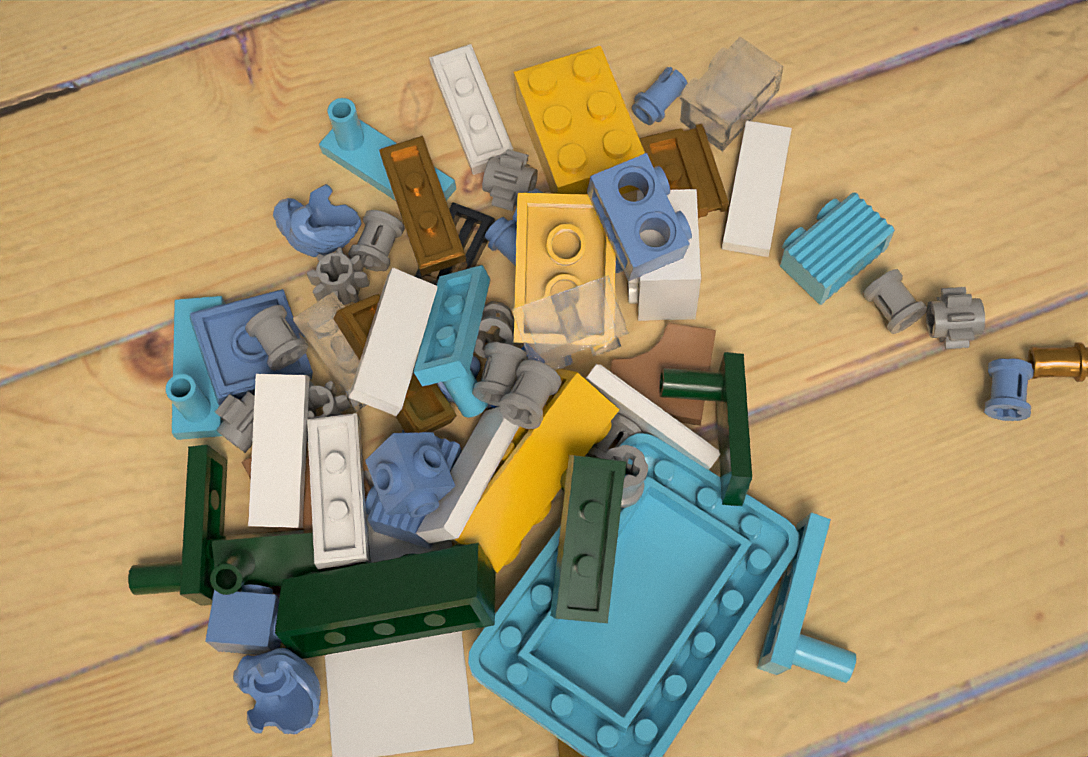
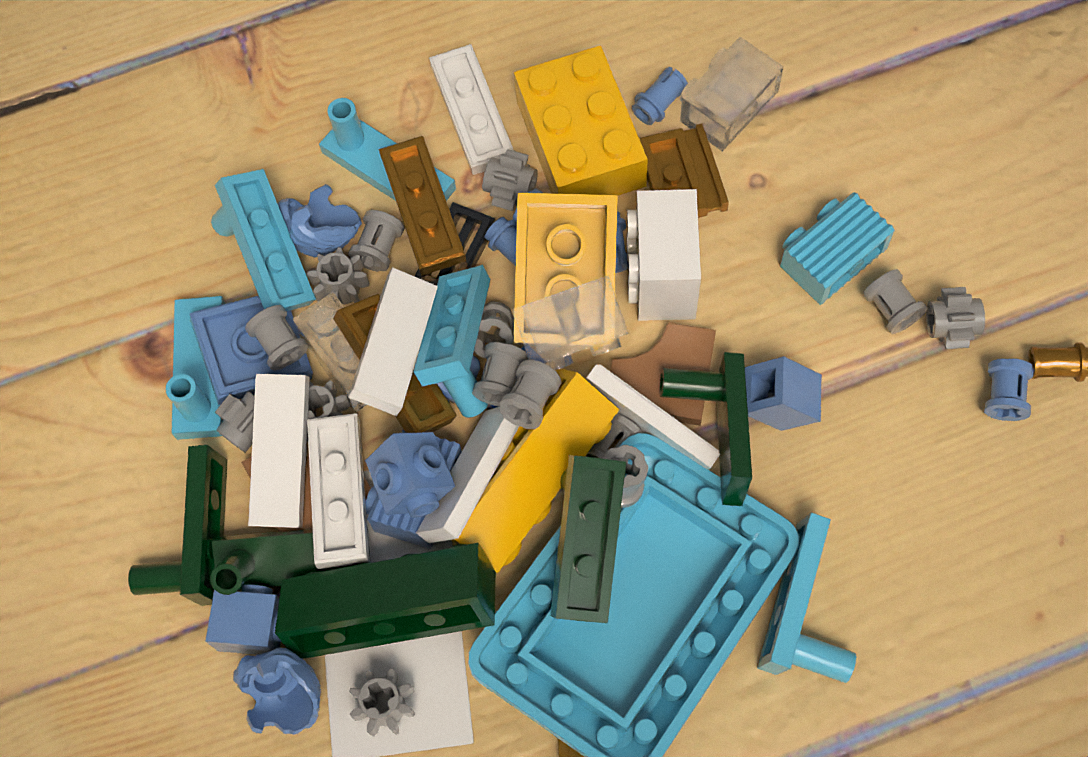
(263, 238): none -> medium azure piece
(368, 701): none -> light grey gear
(627, 219): medium blue brick -> none
(757, 189): white tile -> none
(783, 393): none -> medium blue brick

